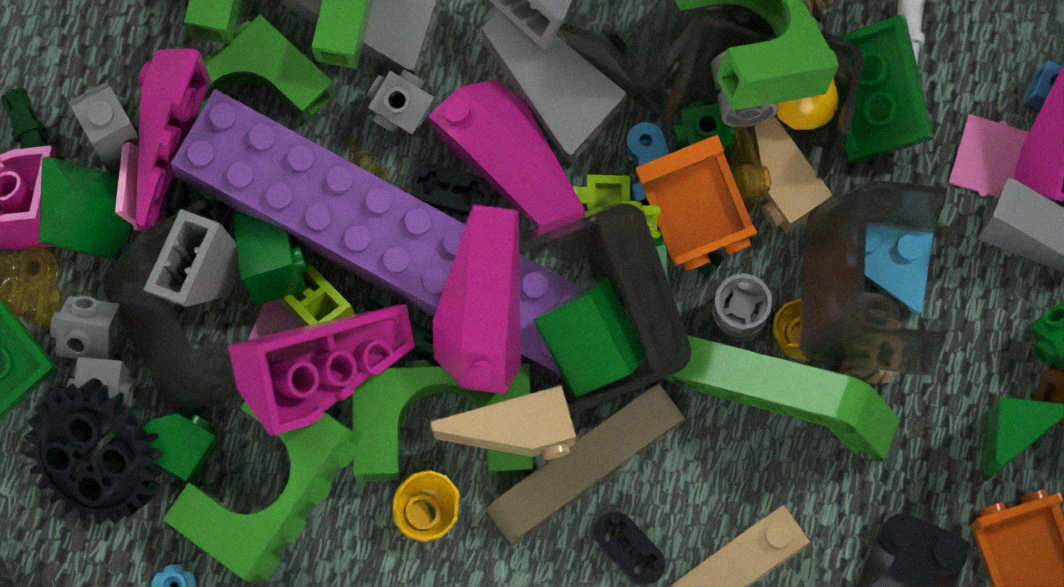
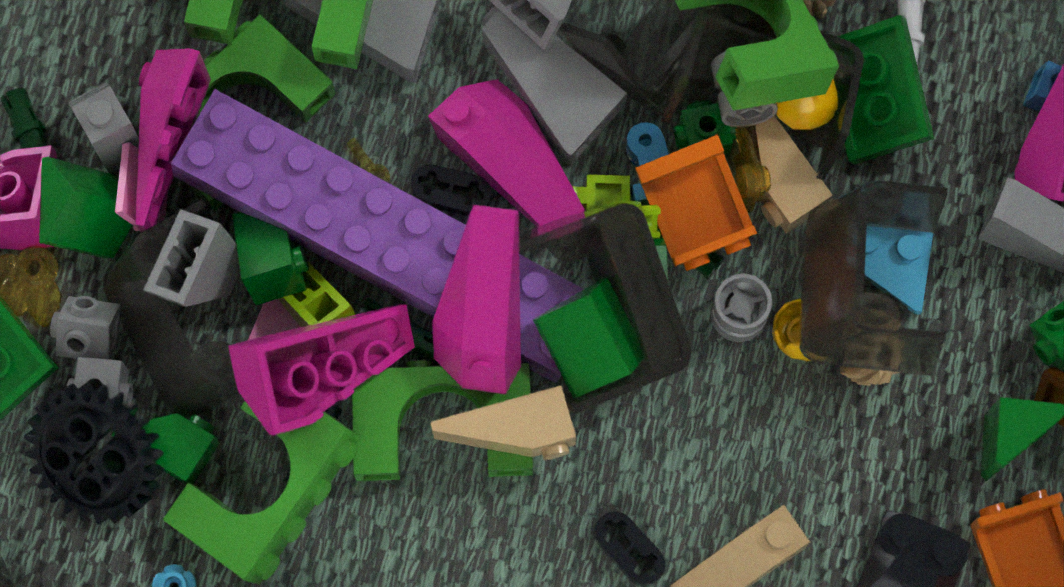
(411, 512): yellow hair -> none
(415, 108): light grey brick -> none
(593, 457): dark tan beam -> none
(794, 390): bright green beam -> none
(986, 155): bright pink piece -> none

